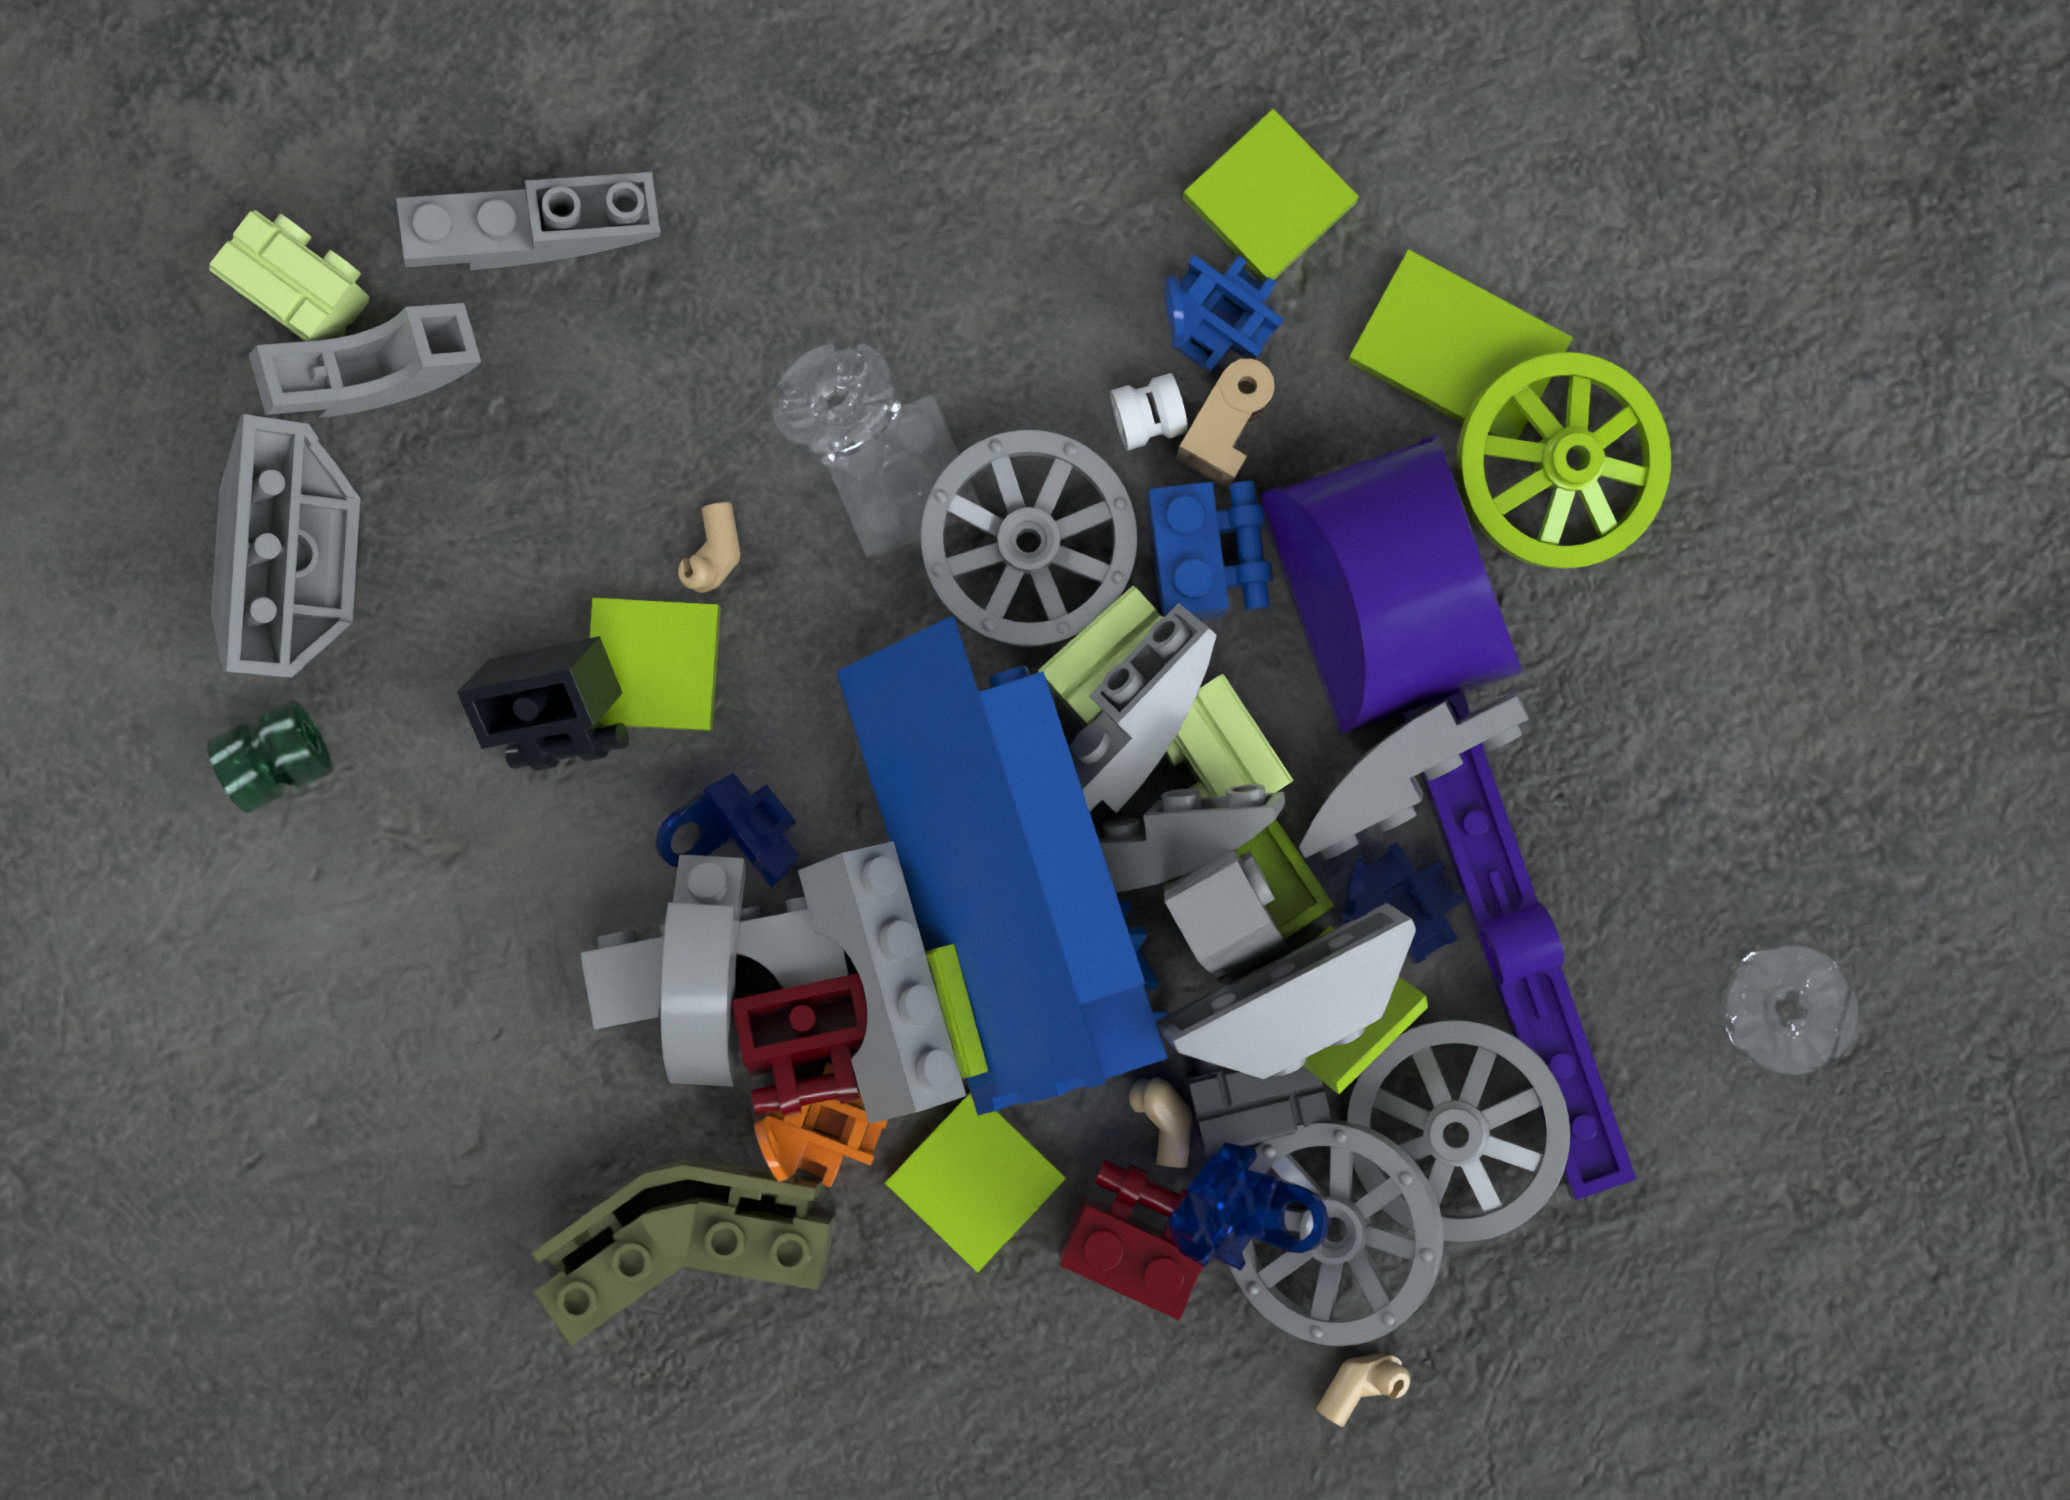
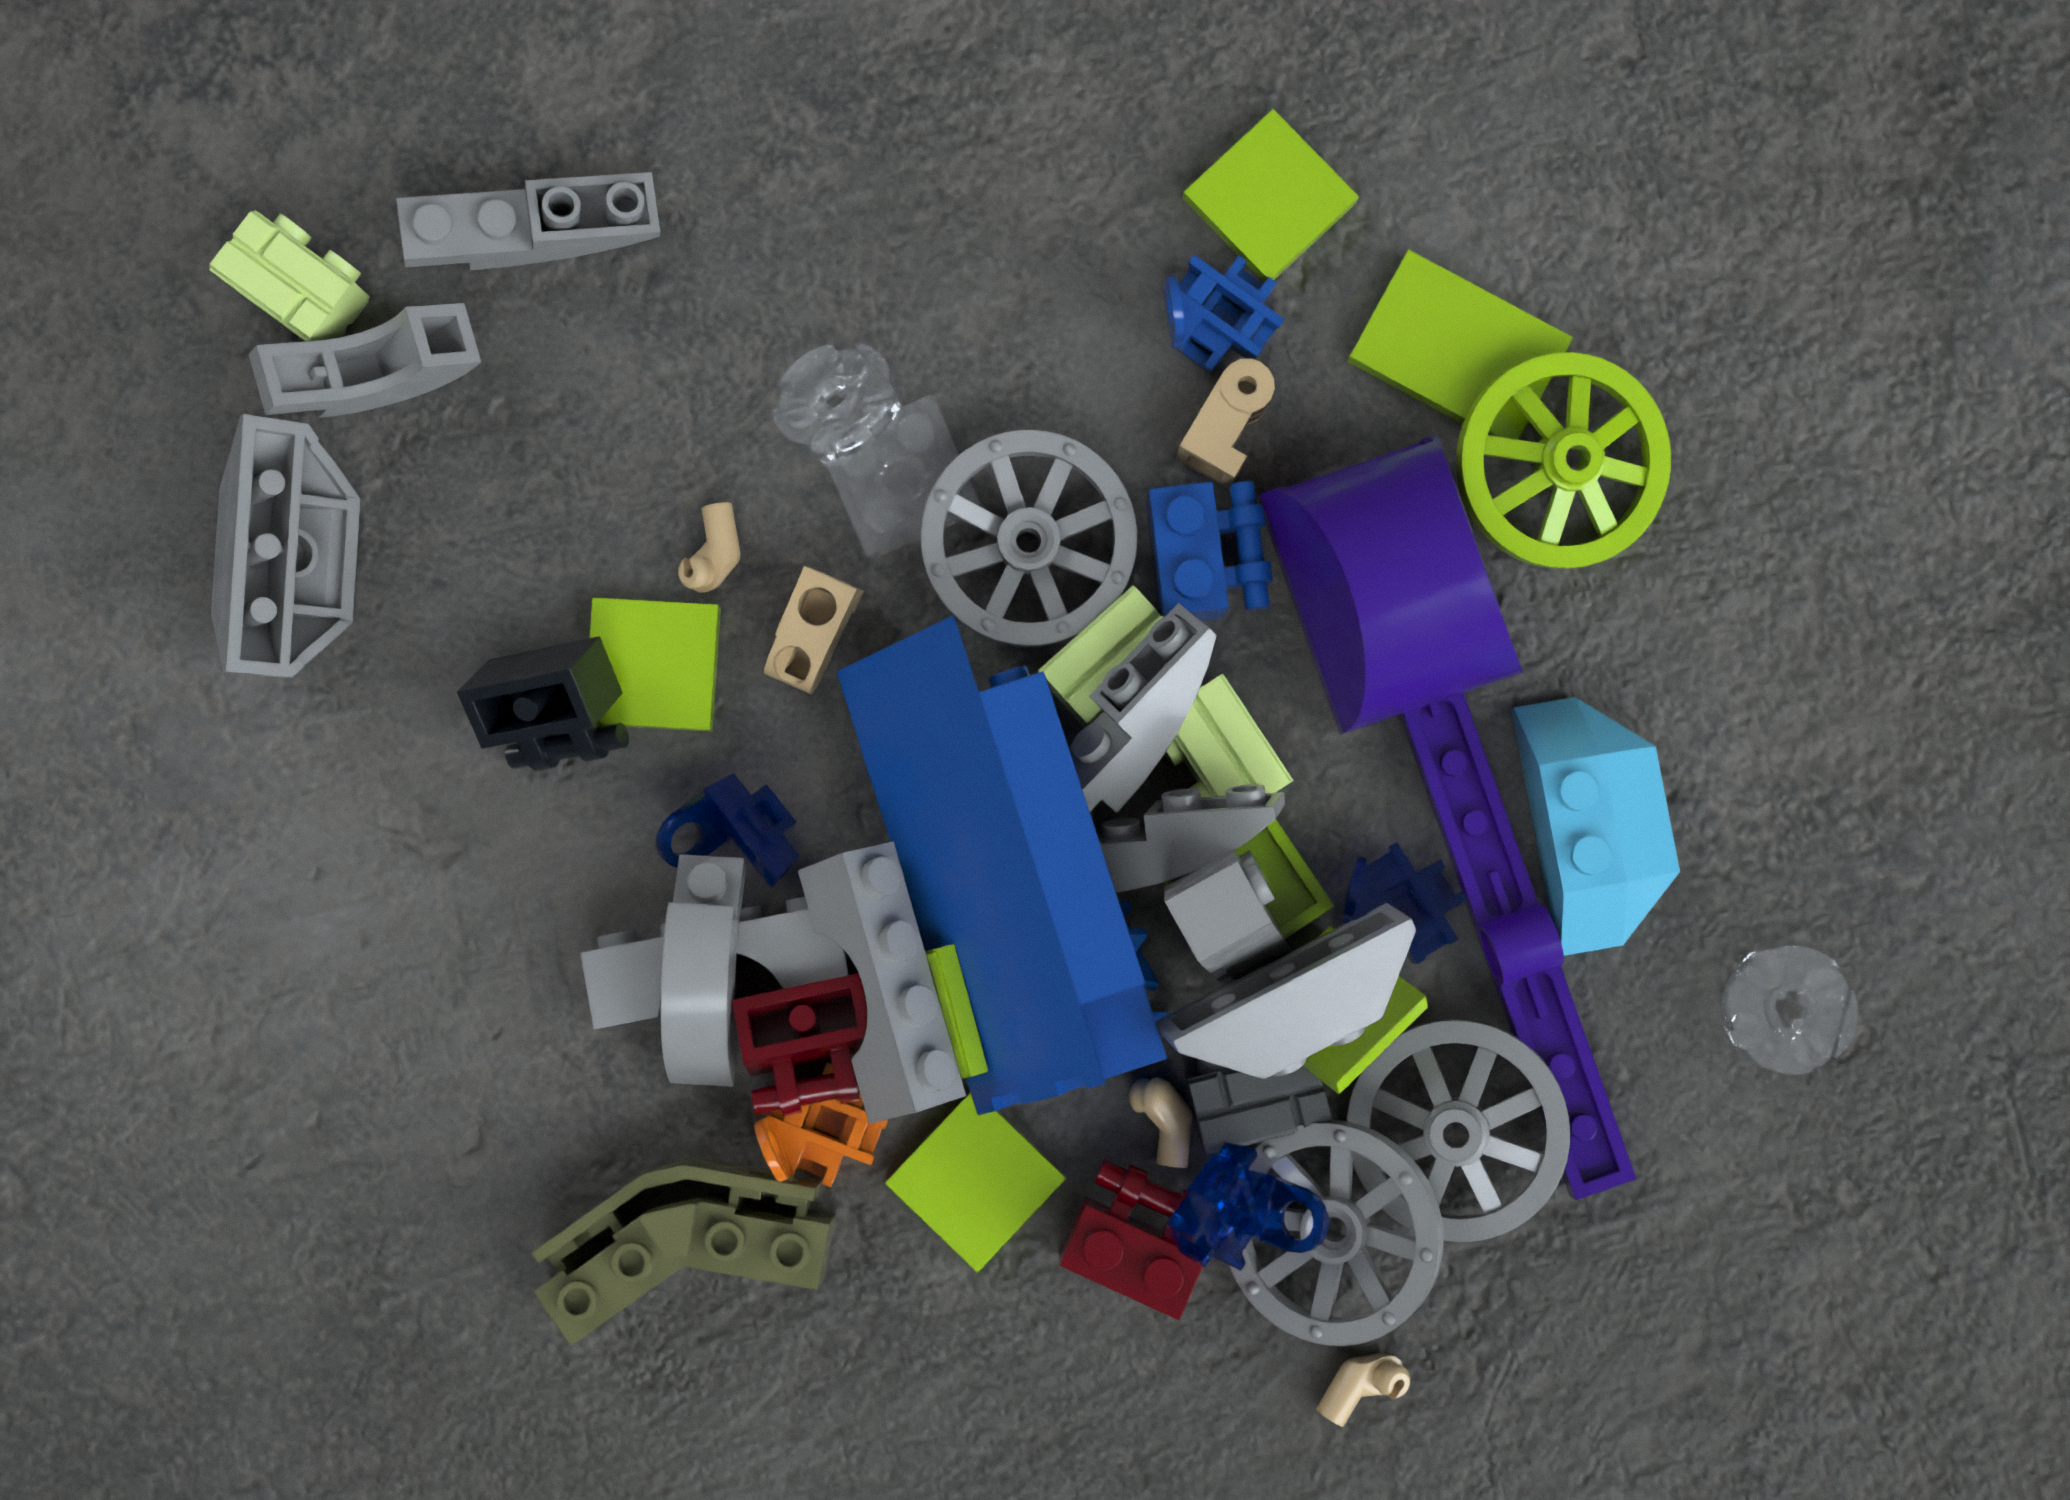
(262, 760): clear green wheel -> none
(811, 629): none -> tan leg
(1135, 414): white wheel -> none
(1383, 780): light grey slope -> none
(1594, 821): none -> medium azure wedge

